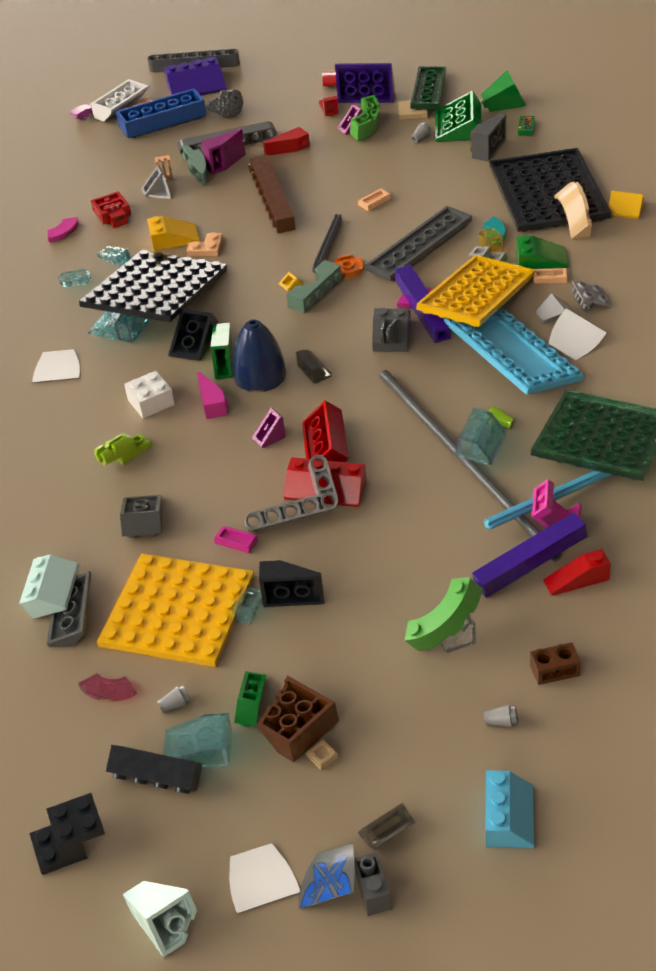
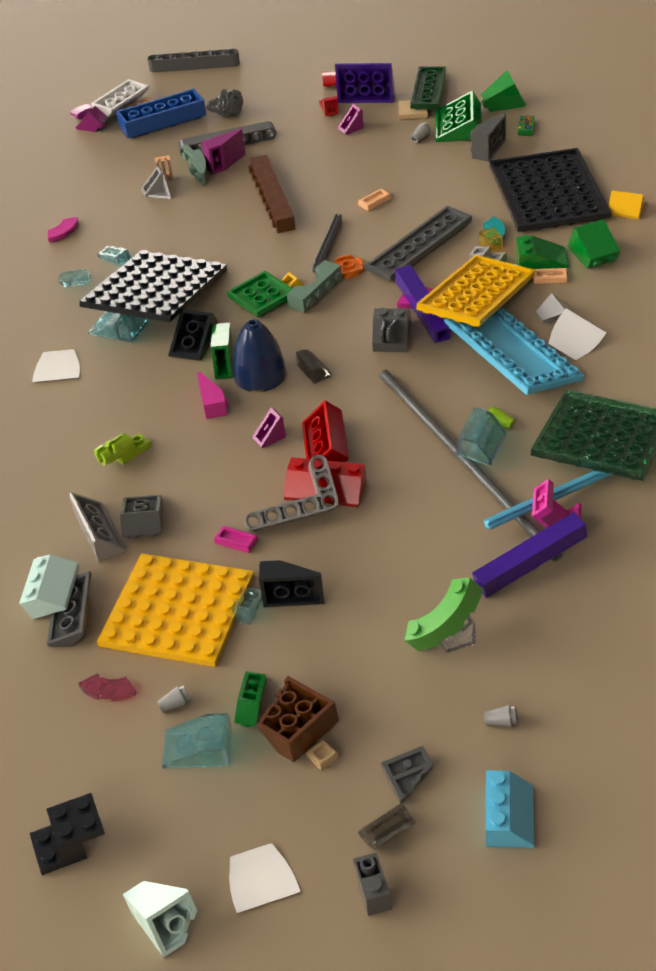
(93, 120): none -> magenta slope
(97, 527): none -> light grey slope
(111, 209): red piece -> none
(149, 394): white brick -> none
(154, 767): black brick -> none
(171, 232): yellow slope -> none
(200, 74): dark purple slope -> none
(208, 248): light nougat plate -> none
(260, 293): none -> green plate
(287, 142): red slope -> none
(328, 876): sticker -> none
(367, 122): bright green brick -> none
(407, 771): none -> dark grey wing
(555, 663): reddish brown brick -> none
(576, 210): tan windscreen -> none
(579, 573): red slope -> none
(587, 294): light grey hinge -> none
(593, 244): none -> green slope

